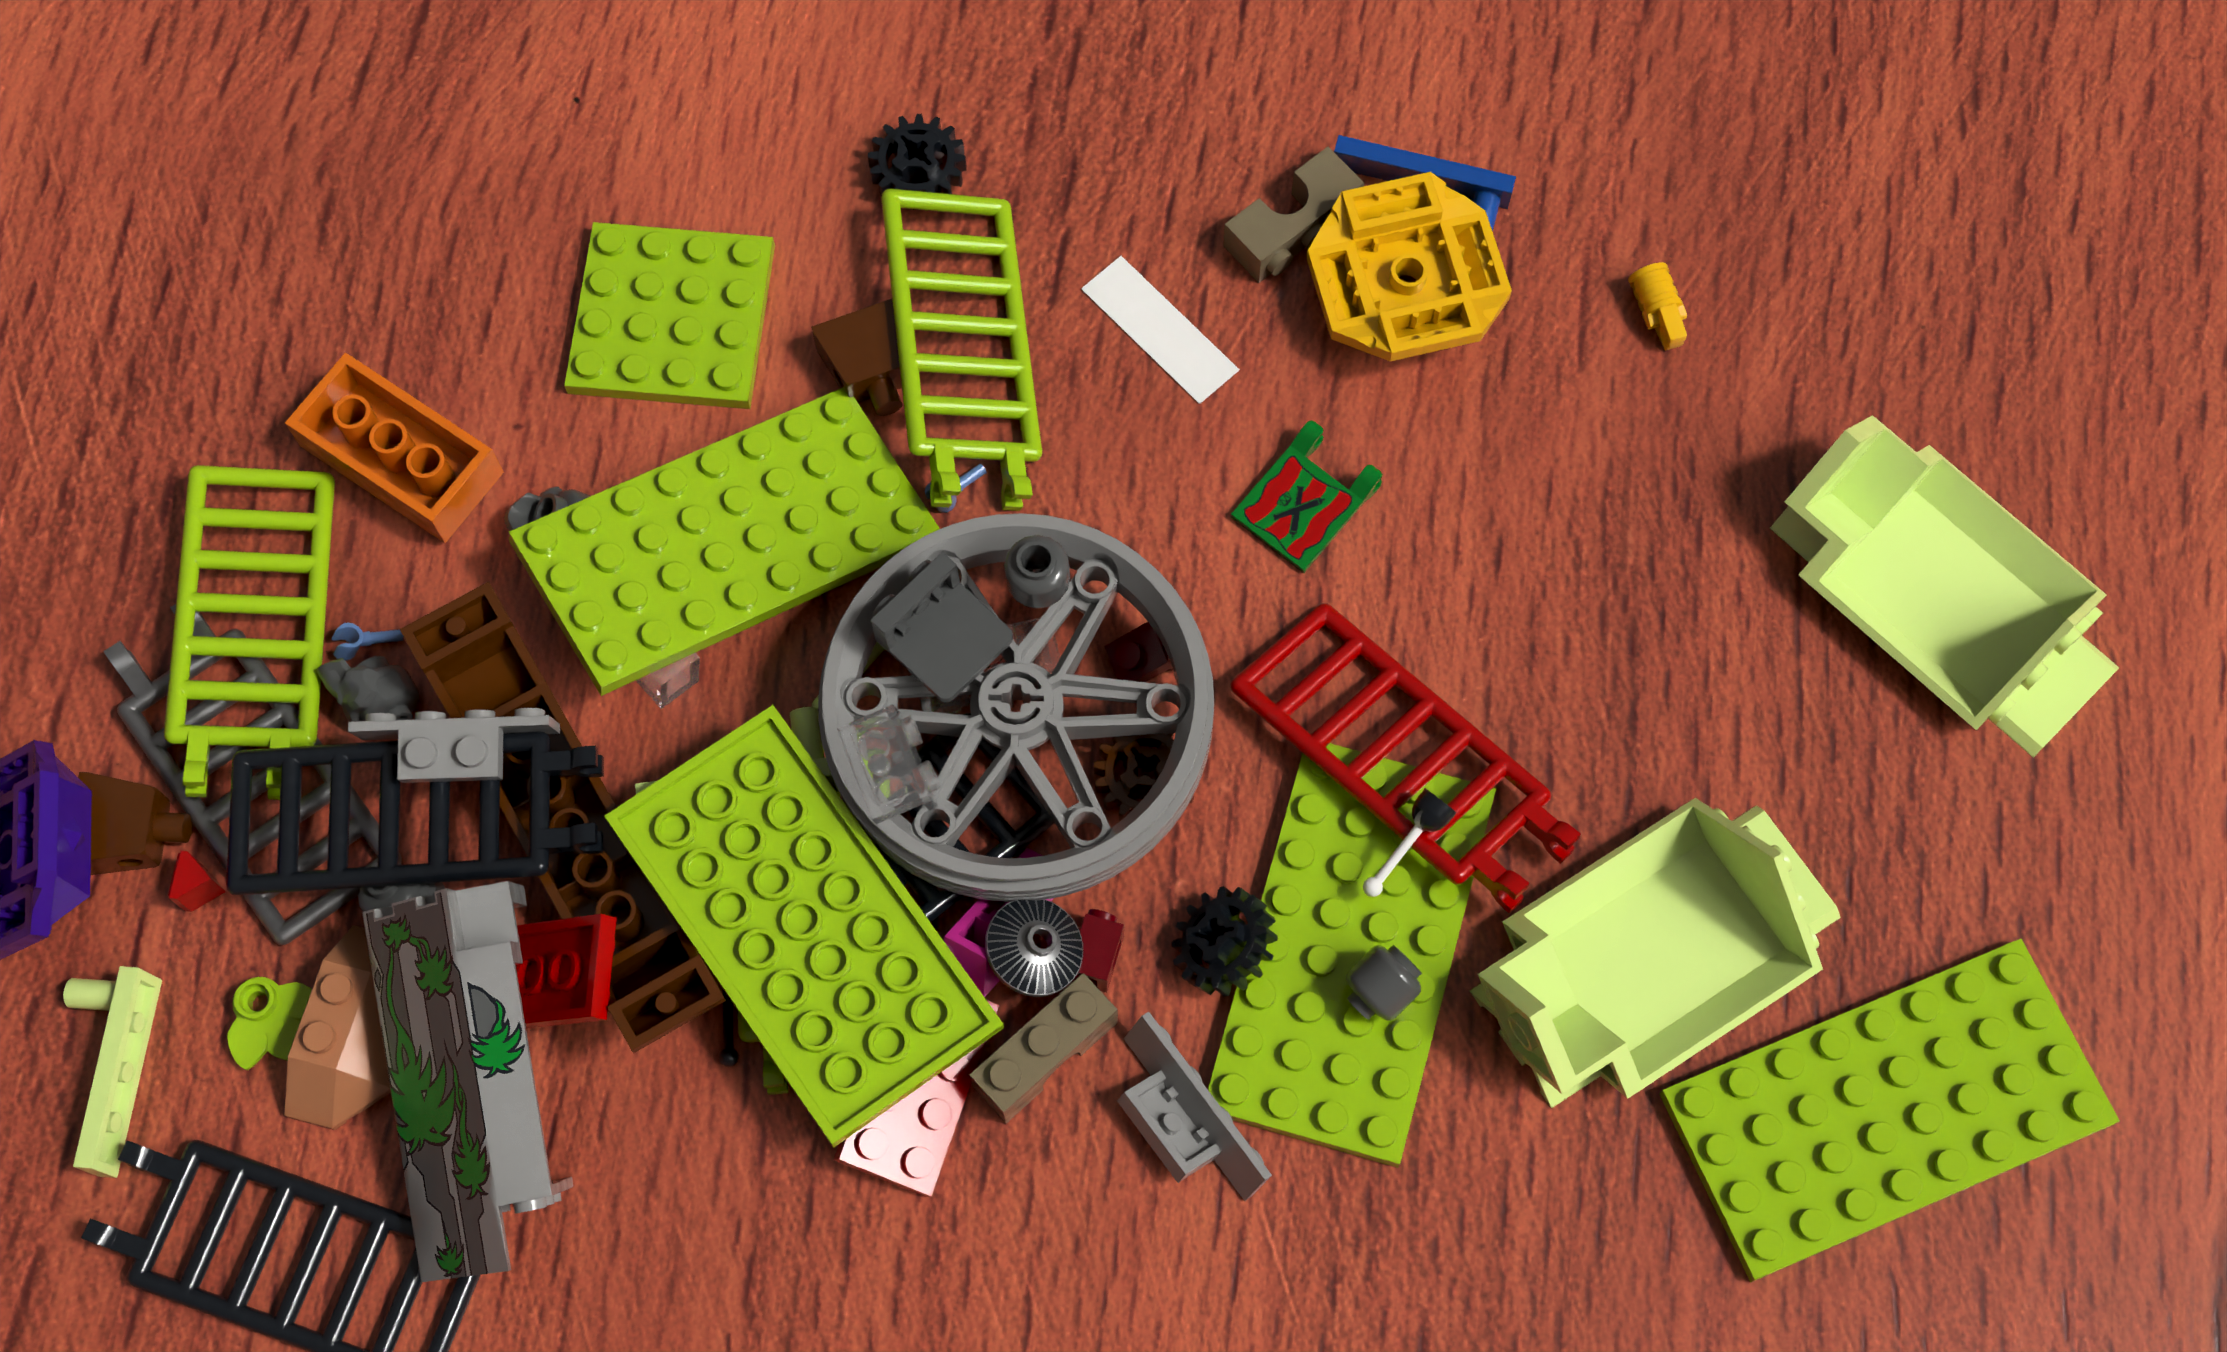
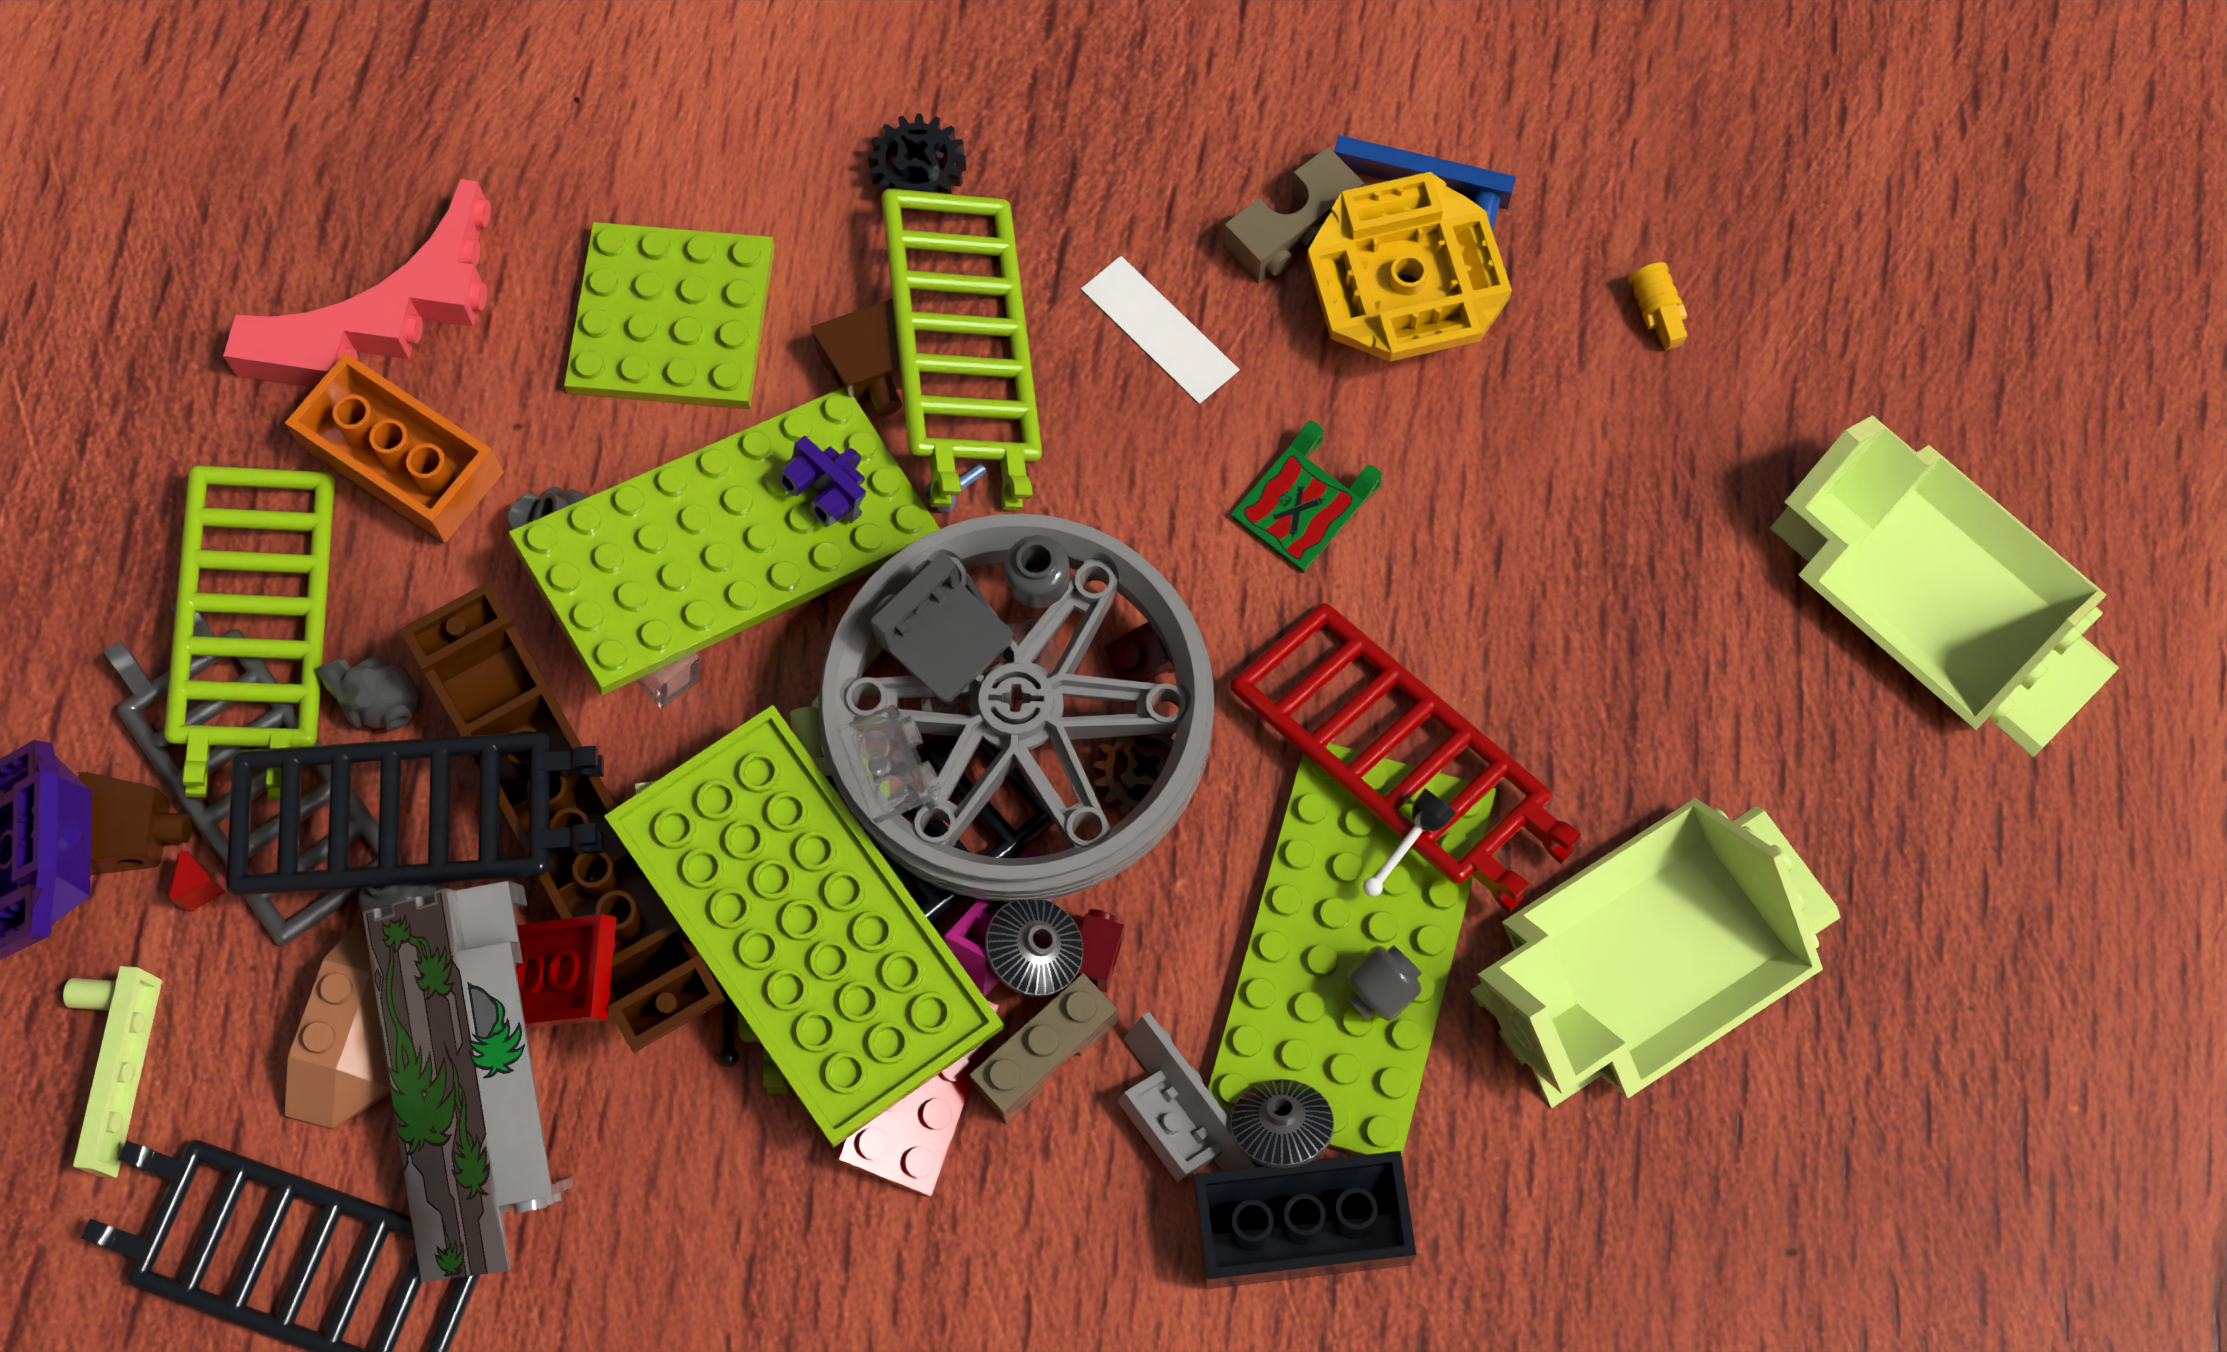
(267, 1029): lime plate -> none
(357, 638): medium blue hand -> none
(384, 320): none -> coral arch
(451, 748): light grey bracket -> none
(830, 476): none -> dark purple hips
(1224, 941): black gear -> none
(1286, 1139): none -> dish
(1304, 1220): none -> black slope
(1887, 1109): lime plate -> none

